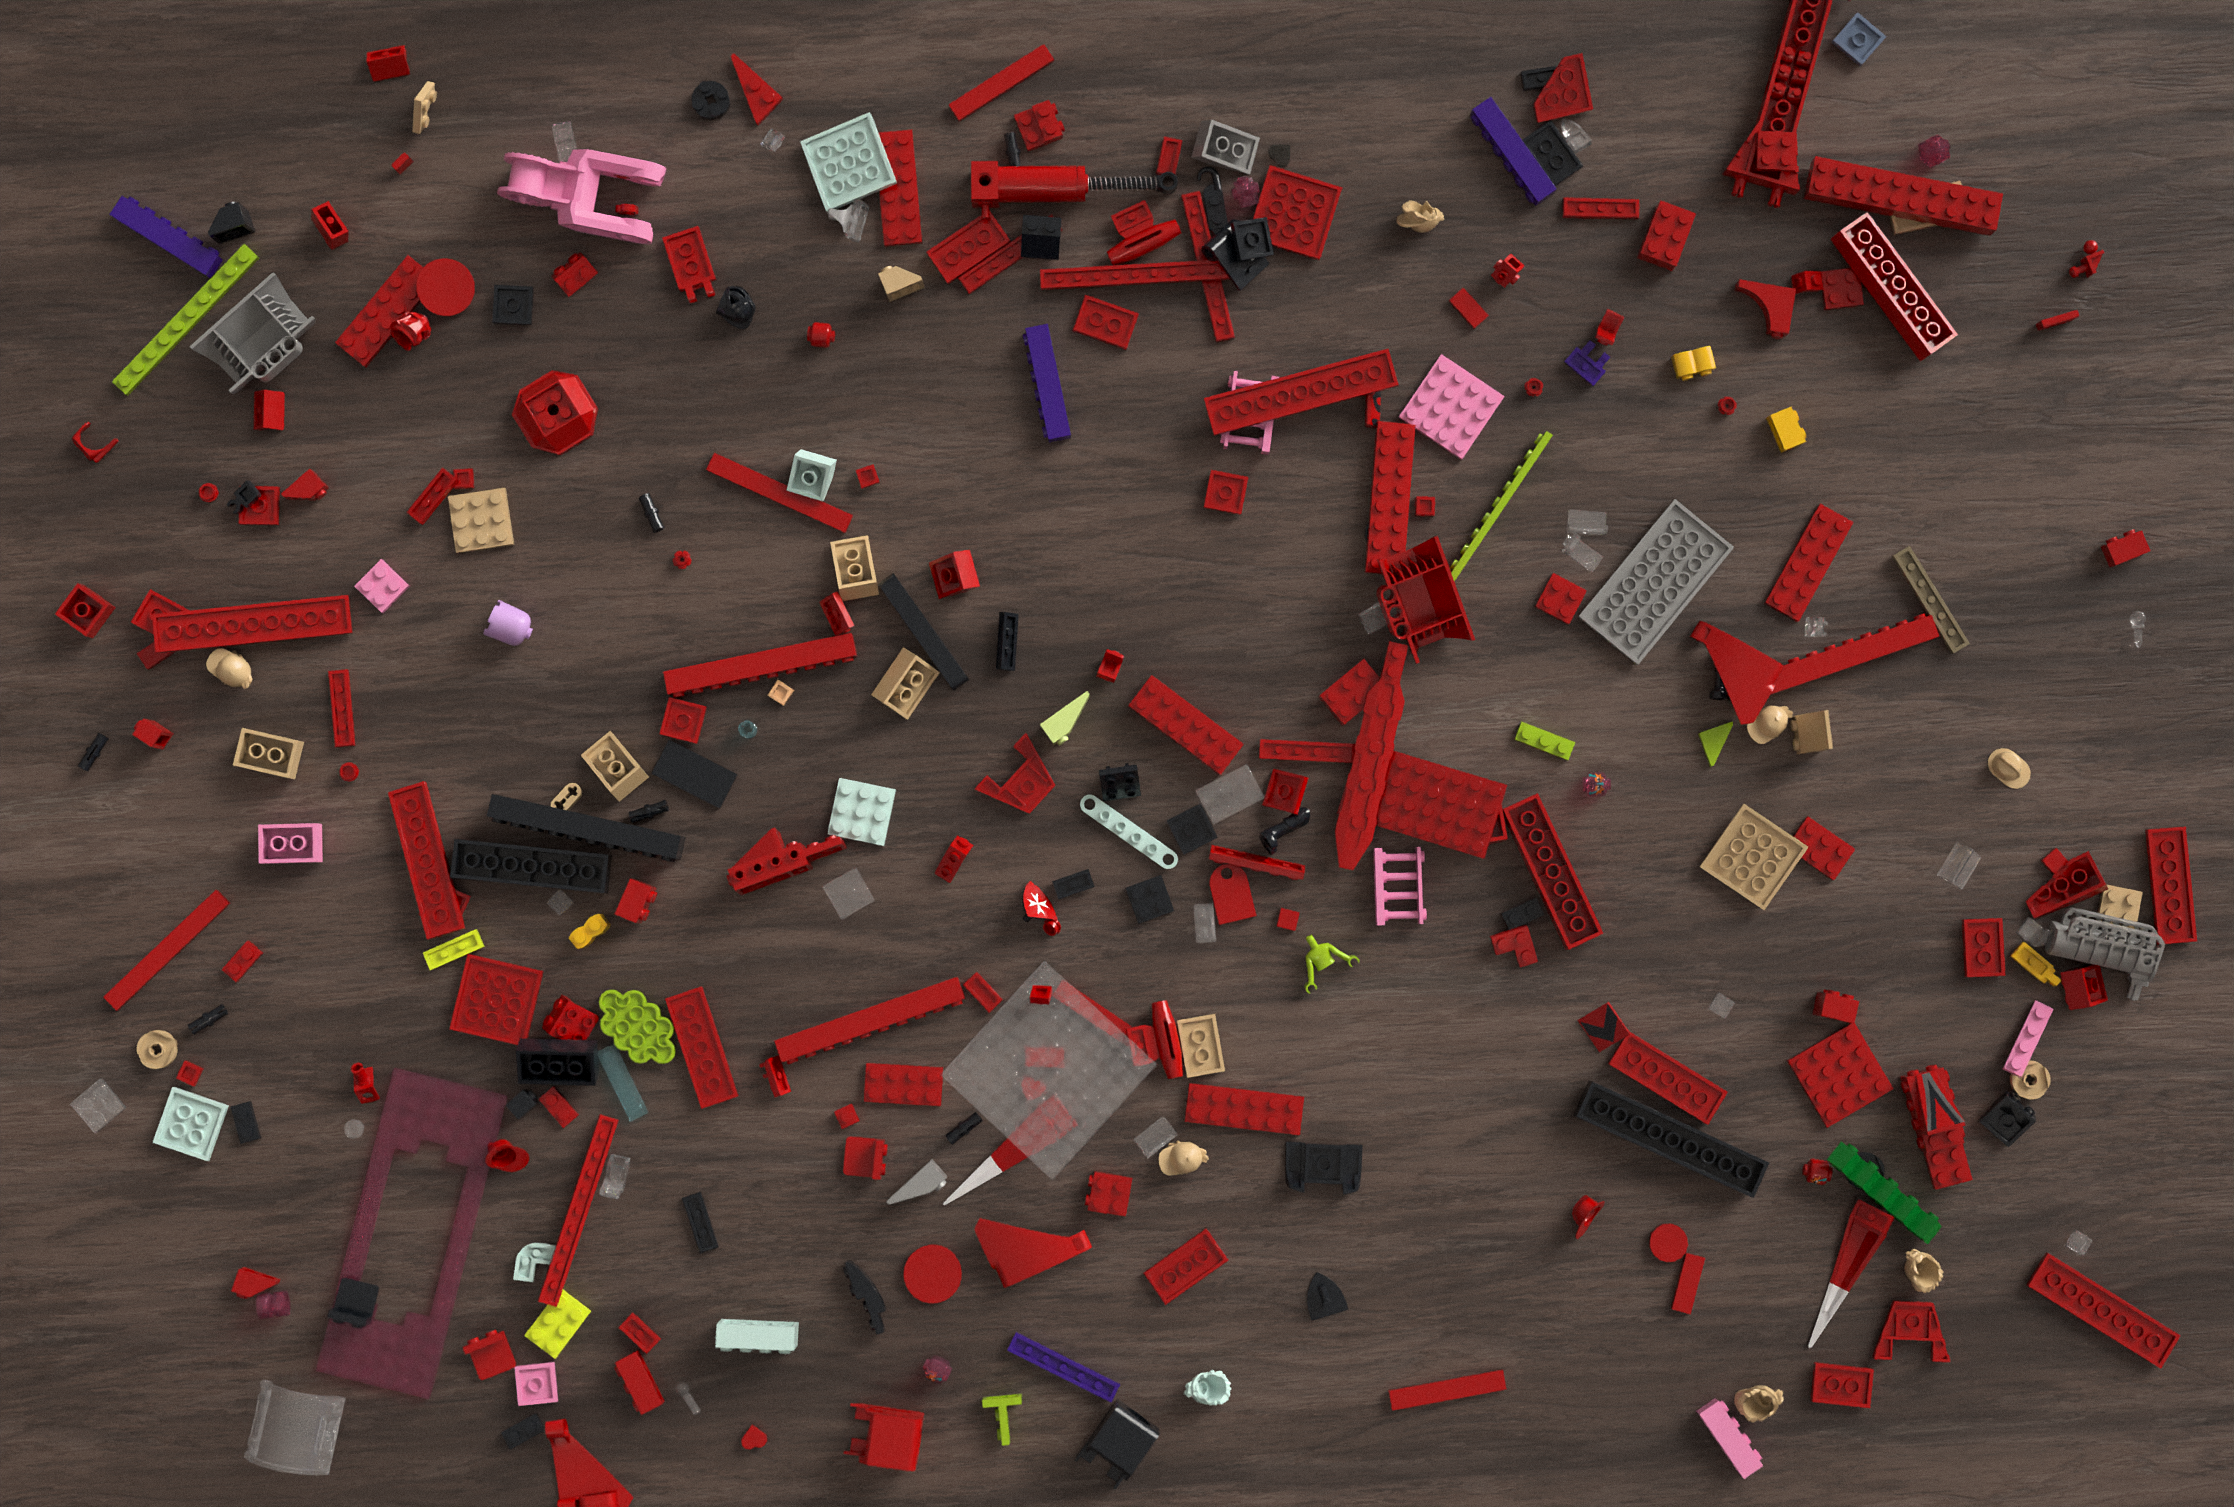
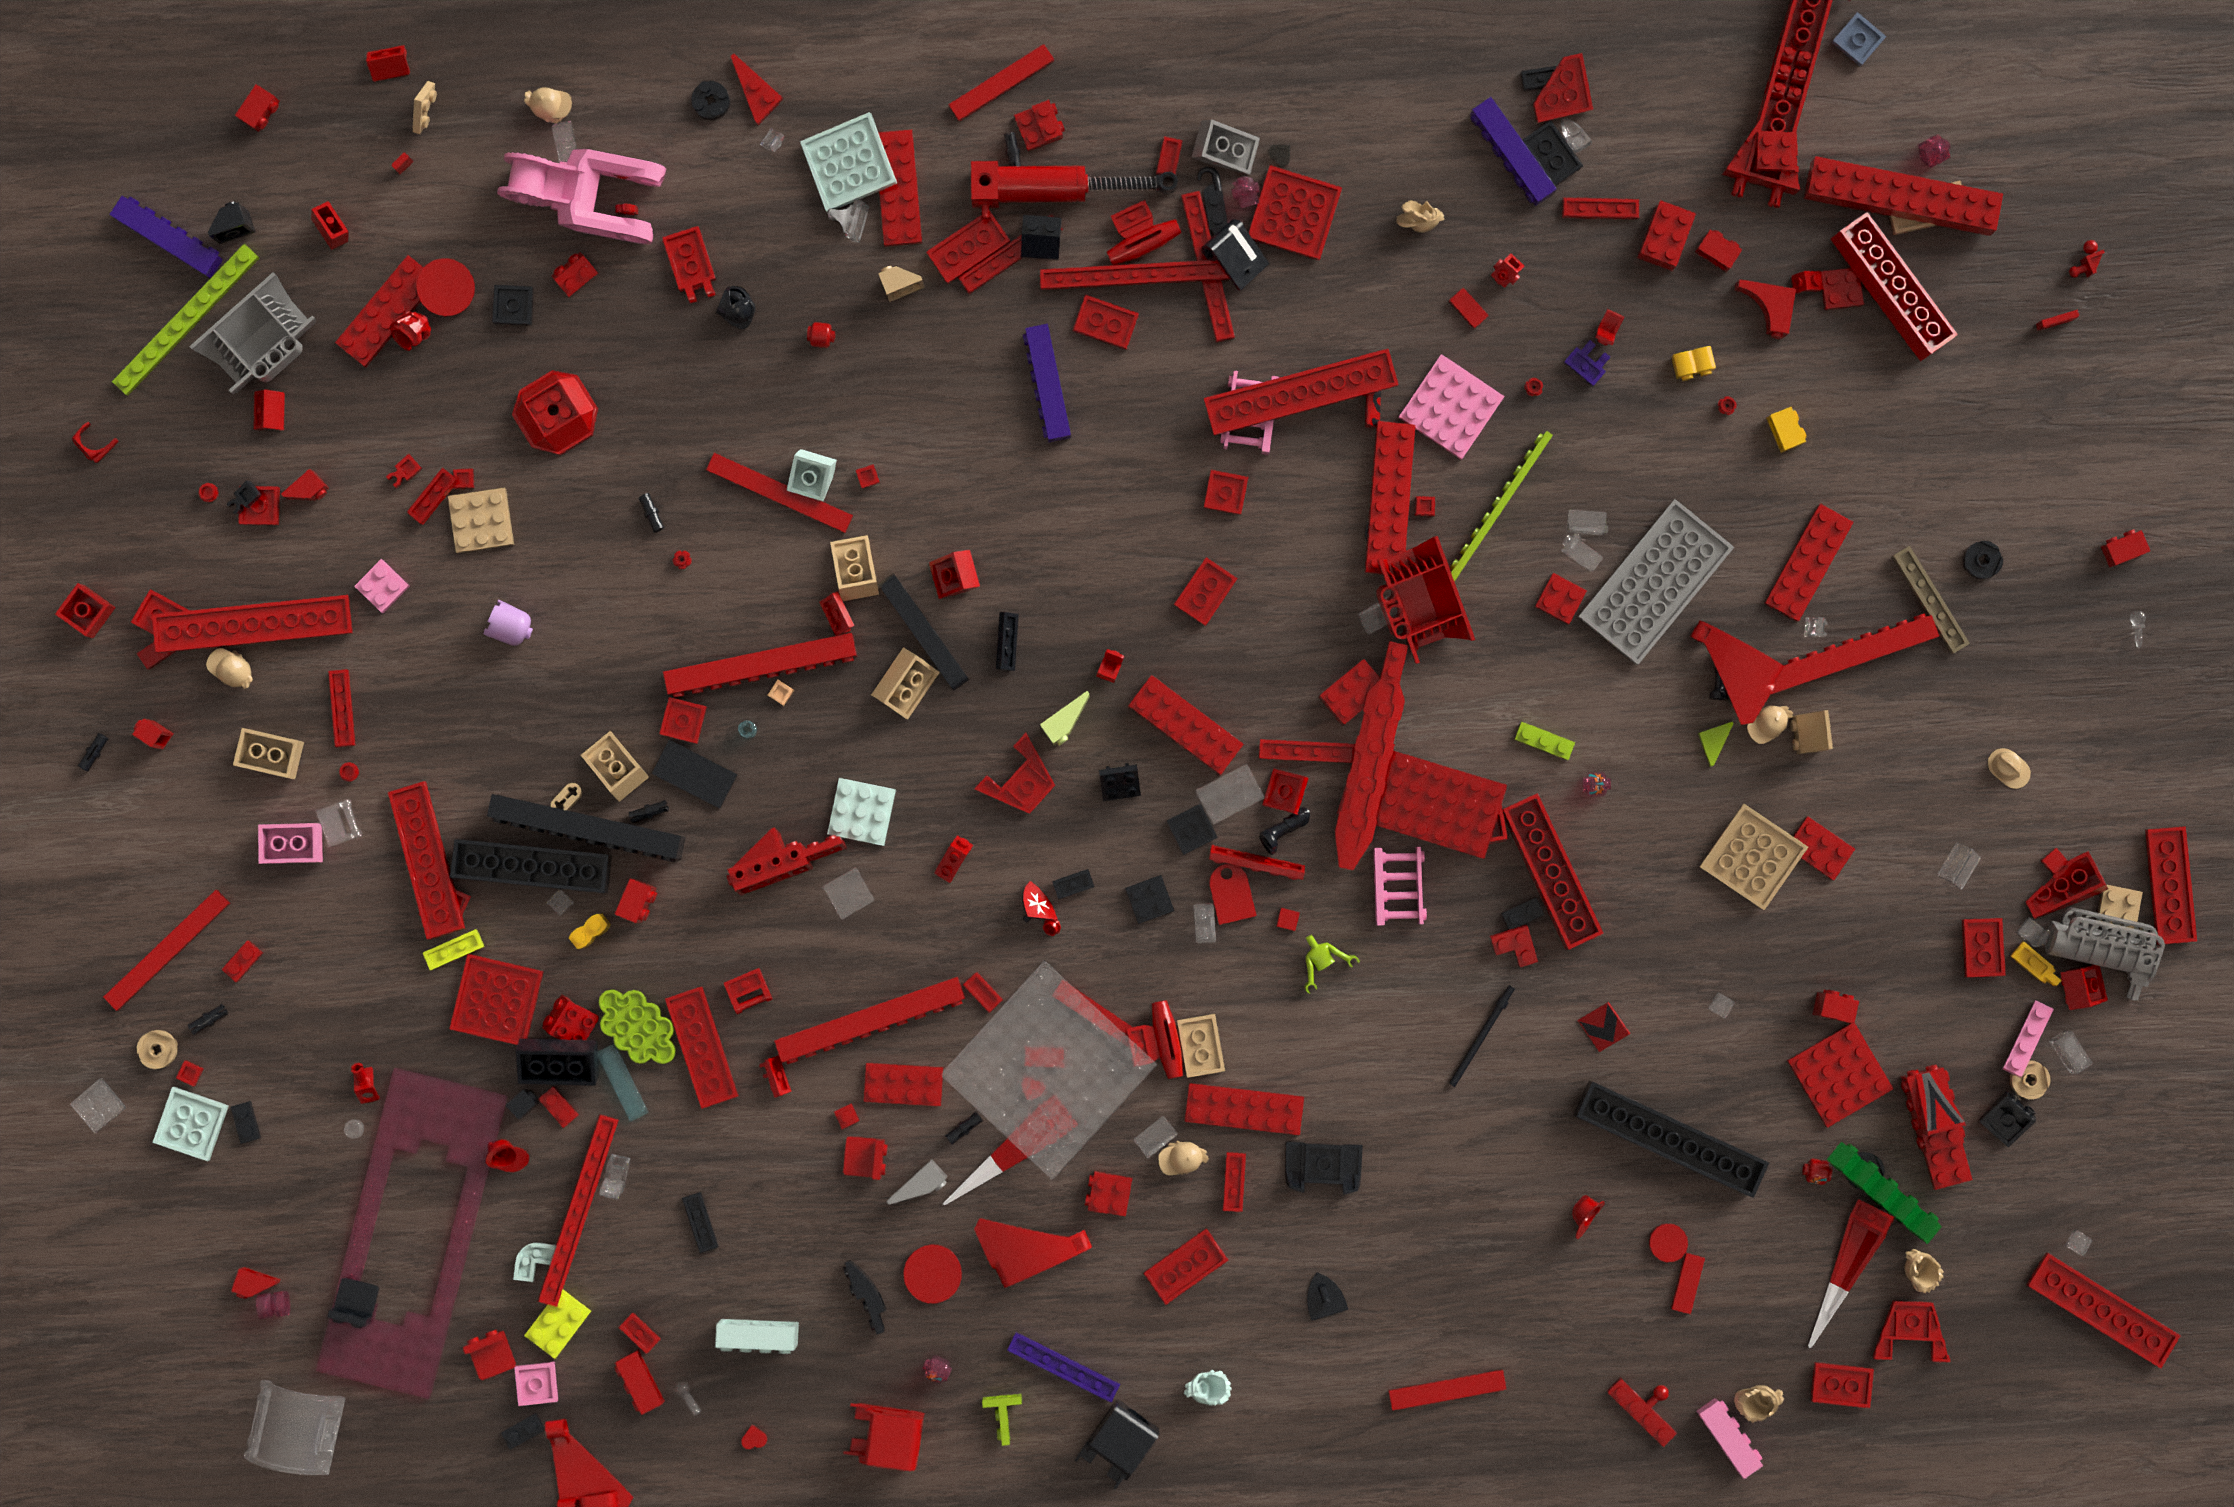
(257, 108): none -> red brick
(333, 825): none -> clear plate
(406, 468): none -> red plate
(549, 104): none -> tan hair
(746, 984): none -> red plate
(1040, 994): red plate -> none
(1129, 831): light aqua plate -> none
(1205, 591): none -> red plate
(1234, 1181): none -> red plate
(1252, 239): black plate -> none
(1501, 1004): none -> black bar
(1643, 1411): none -> red plate
(1668, 1078): red plate -> none
(1718, 250): none -> red brick
(1993, 556): none -> black plate
(2071, 1052): none -> clear brick

